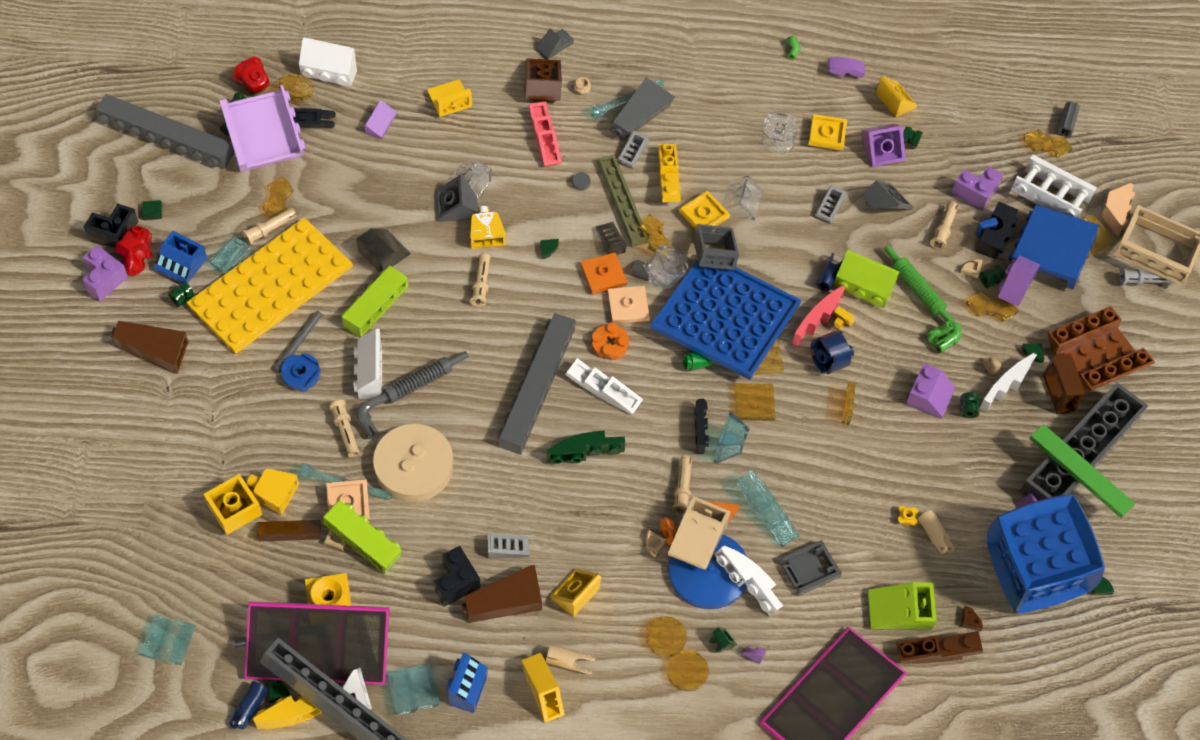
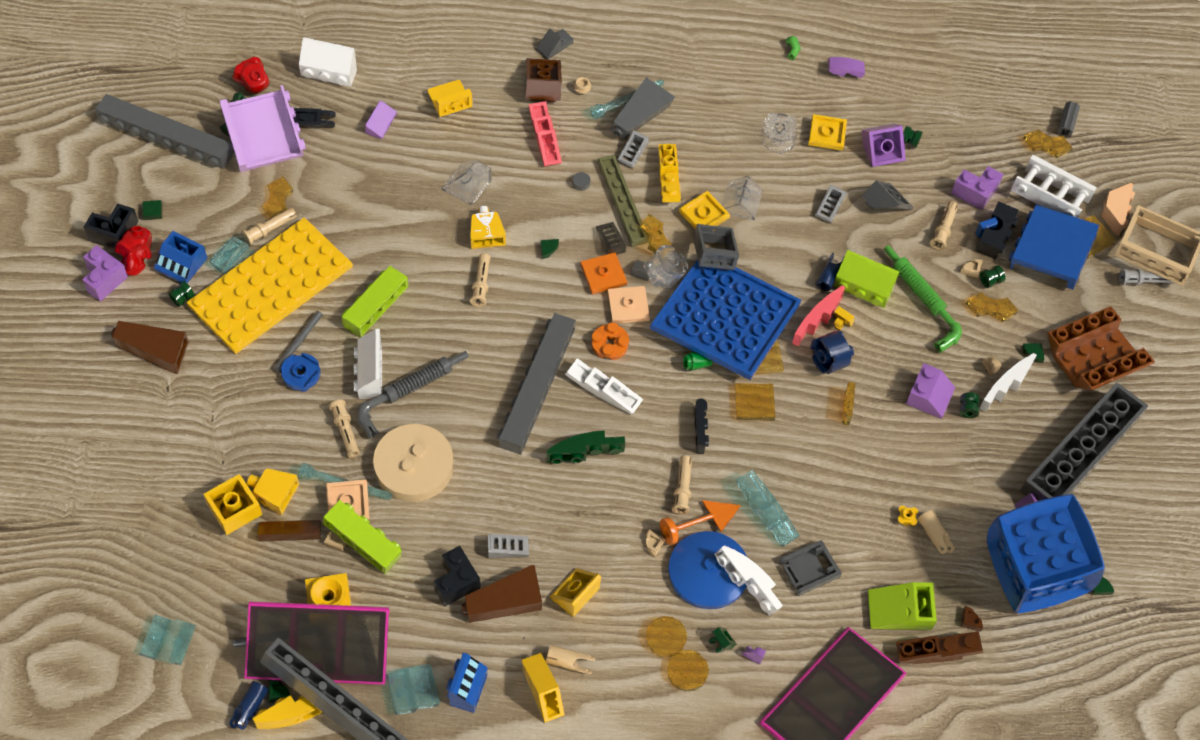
(297, 86): clear yellow tile -> none
(356, 684): white slope -> none
(381, 248): clear smoke slope -> none
(456, 200): dark grey slope -> none
(699, 533): tan slope -> none
(731, 439): clear light blue slope -> none
(895, 96): yellow slope -> none
(935, 334): bright green arm -> none
(1020, 276): medium lavender brick -> none
(1063, 383): reddish brown window -> none
(1082, 471): bright green tile -> none

